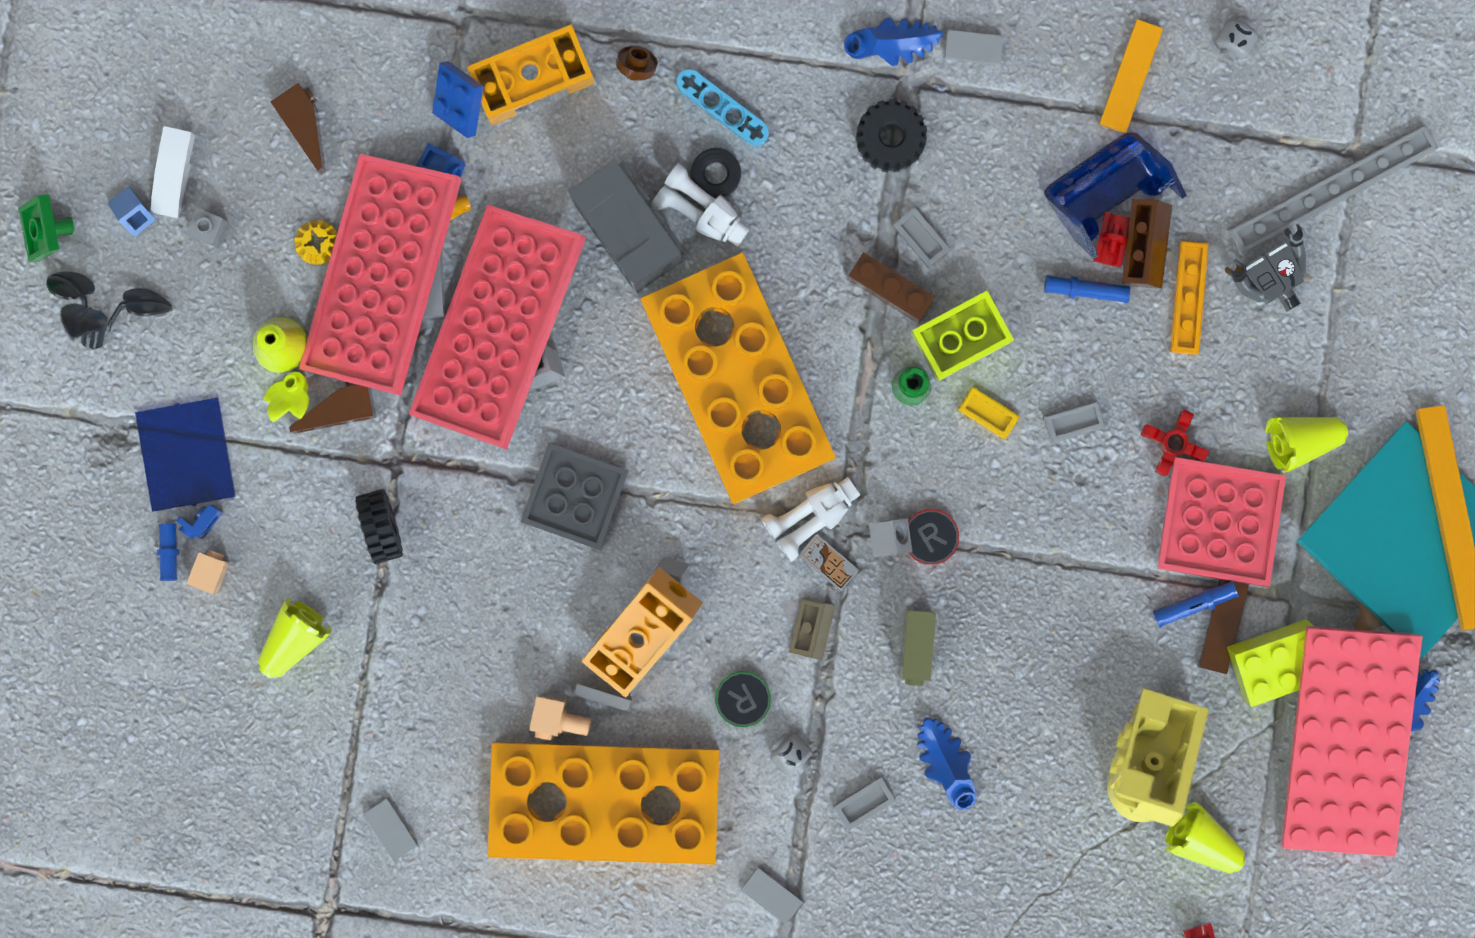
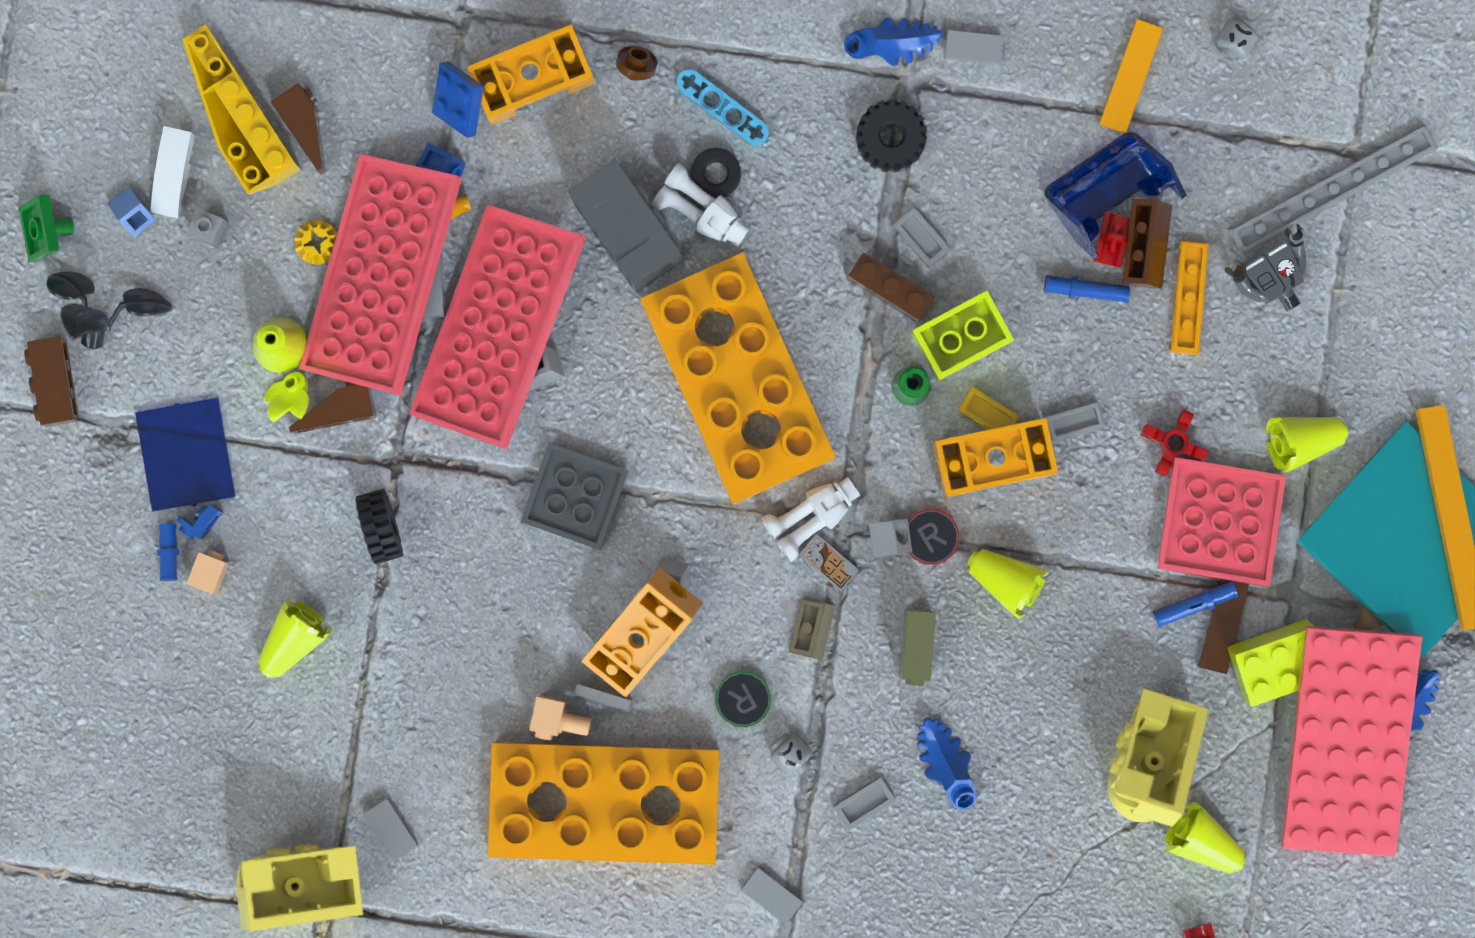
(52, 381): none -> reddish brown brick
(236, 118): none -> yellow wedge
(321, 881): none -> light yellow brick
(965, 463): none -> light orange plate
(1007, 579): none -> neon yellow cone

